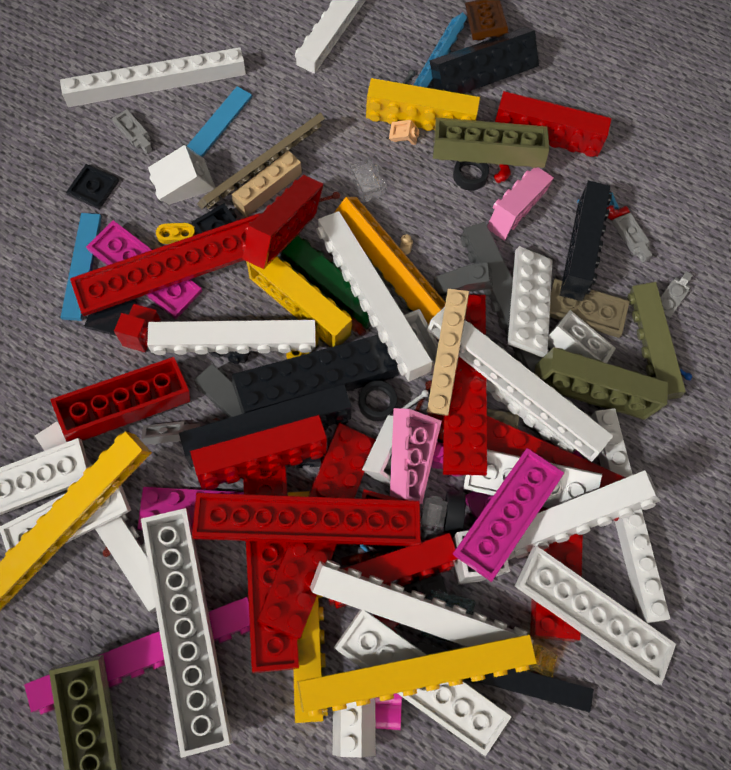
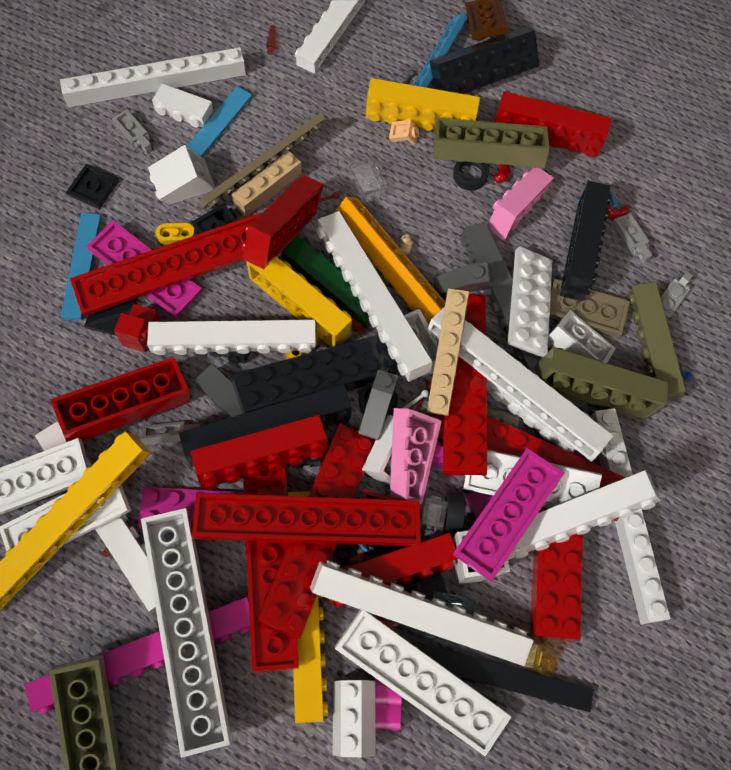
(182, 106): none -> white brick
(271, 40): none -> clear red animal
(378, 404): none -> slope
(415, 673): yellow brick -> none
(596, 615): white plate -> none

